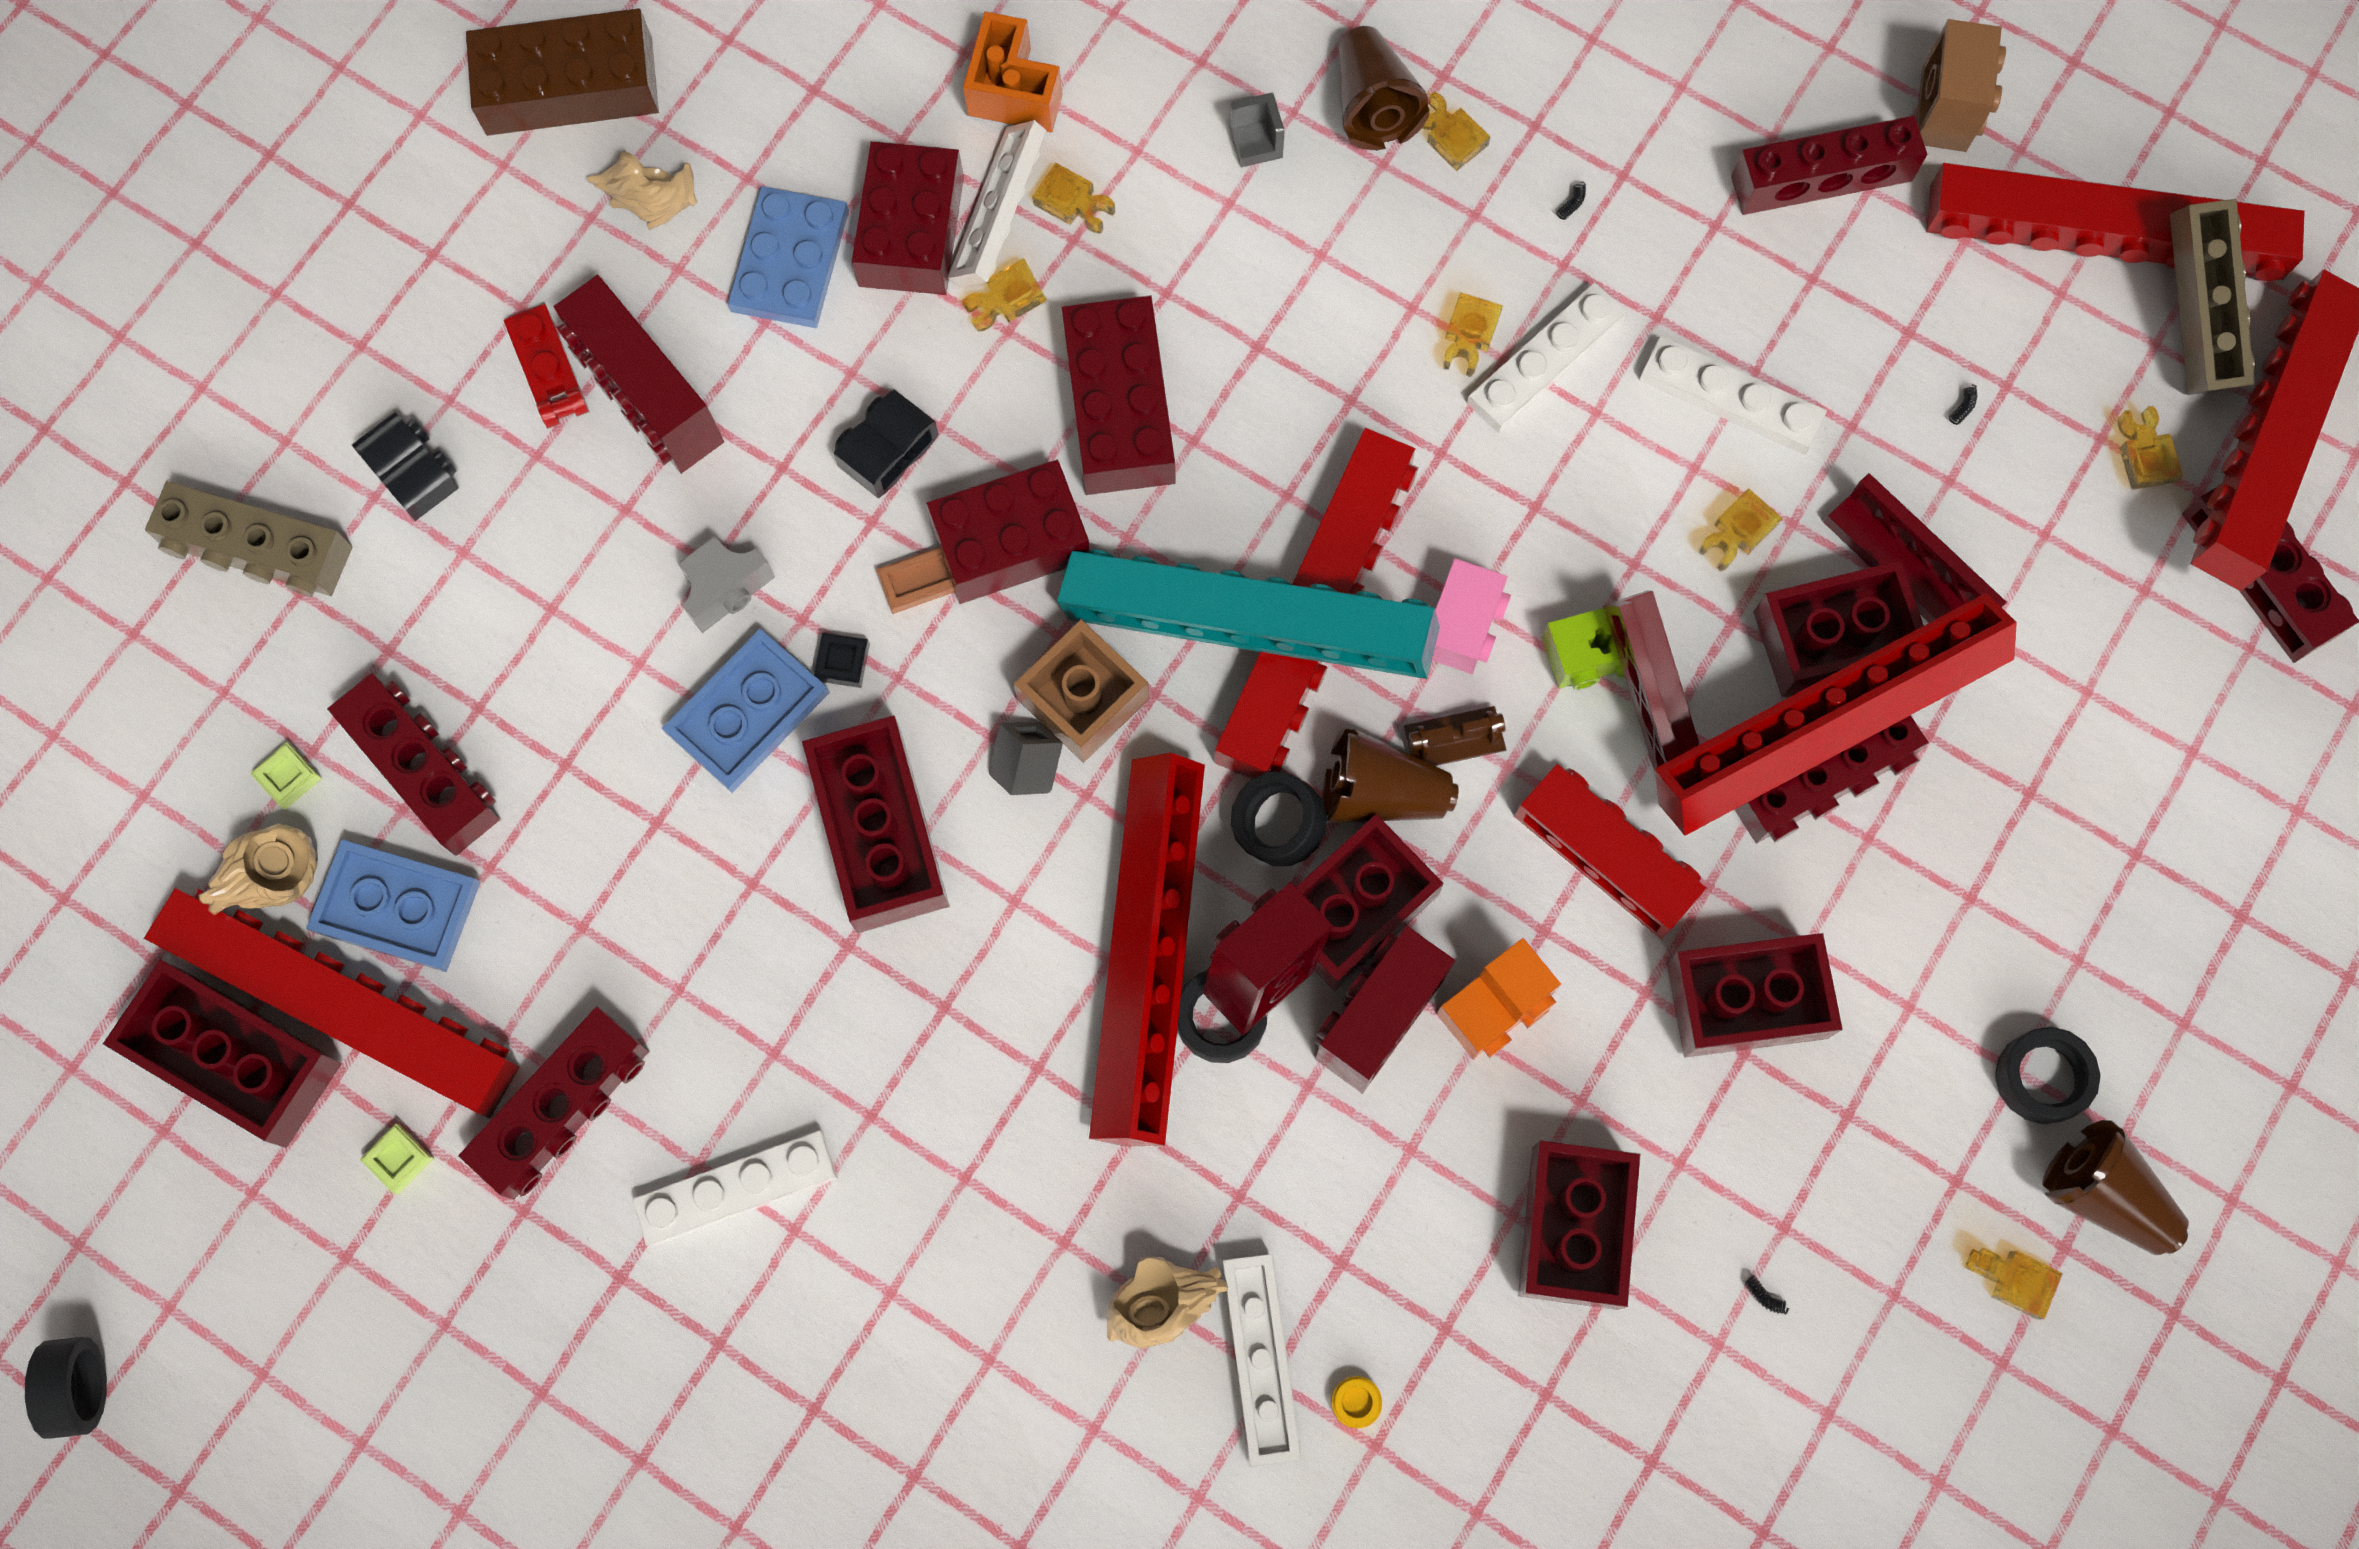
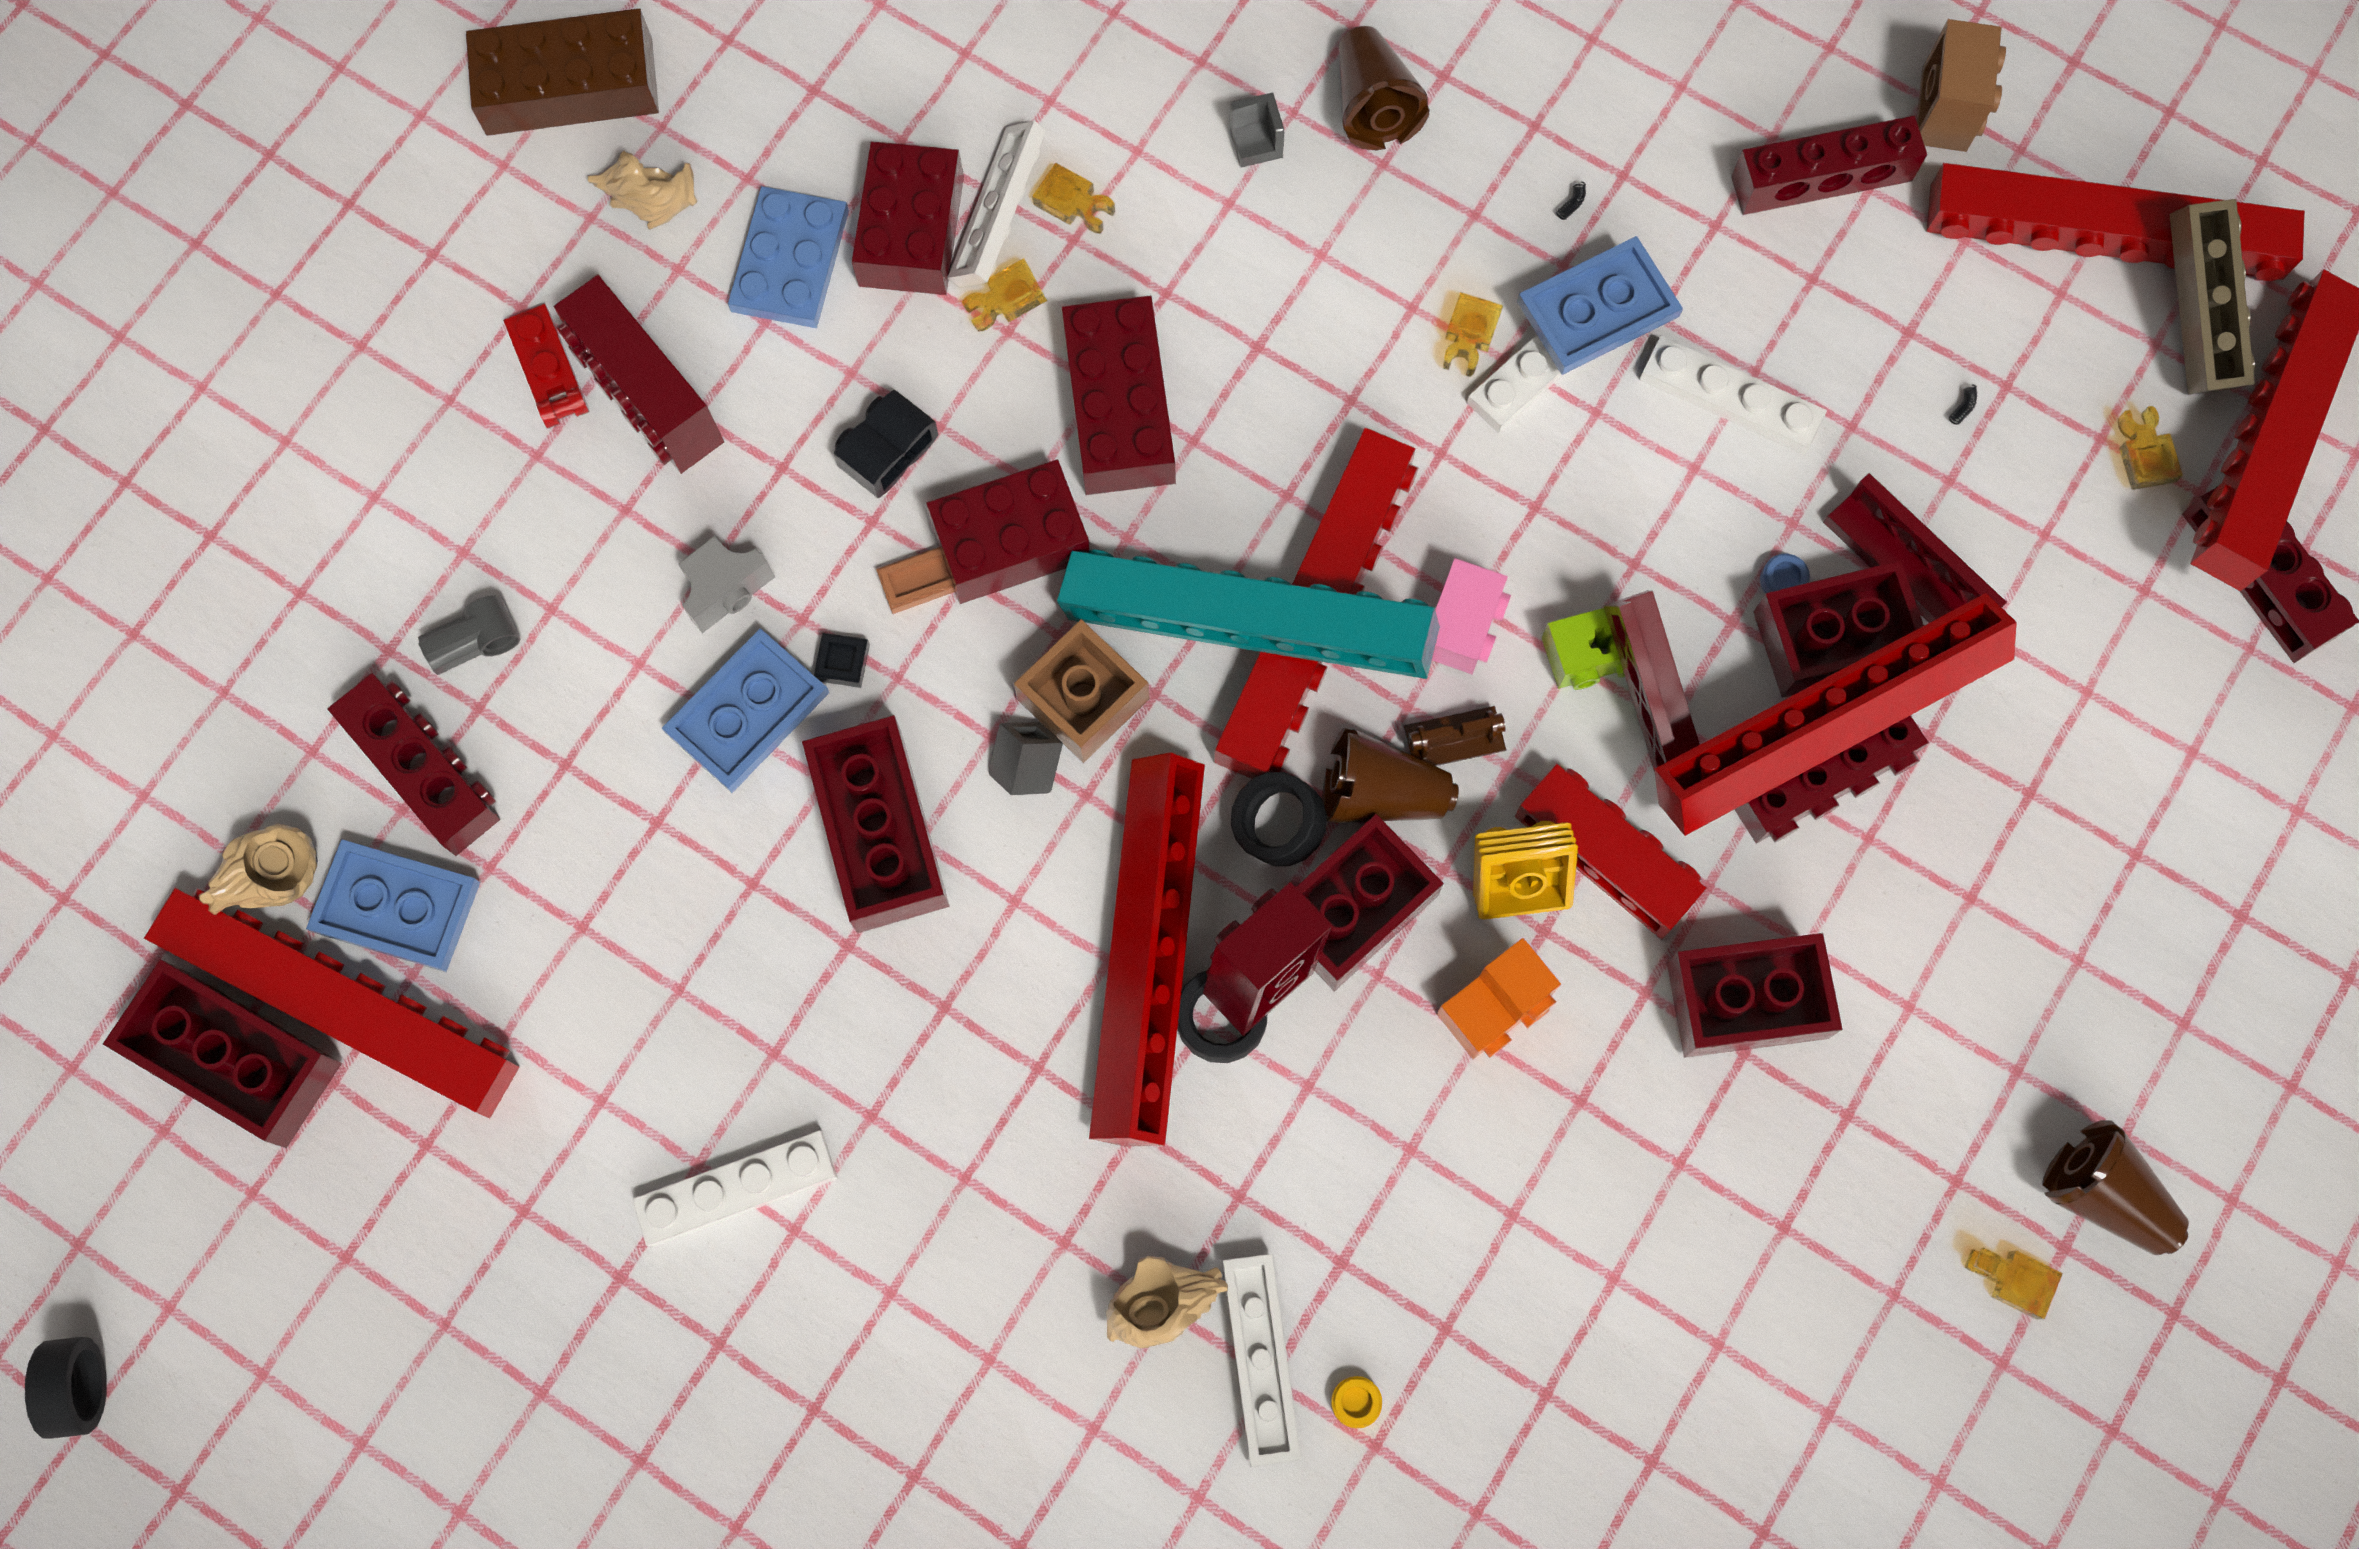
(248, 539): dark tan brick -> none
(285, 776): yellowish green tile -> none
(396, 1159): yellowish green tile -> none
(406, 466): black brick -> none
(482, 630): none -> dark grey piece
(493, 1149): dark red brick -> none
(1002, 80): orange brick -> none
(1382, 1007): dark red brick -> none
(1454, 136): clear yellow plate -> none
(1524, 870): none -> yellow brick
(1579, 1225): dark red brick -> none
(1599, 305): none -> medium blue plate
(1741, 526): clear yellow plate -> none
(1762, 1299): black leg -> none
(1783, 572): none -> medium blue tile
(2078, 1055): black tyre -> none

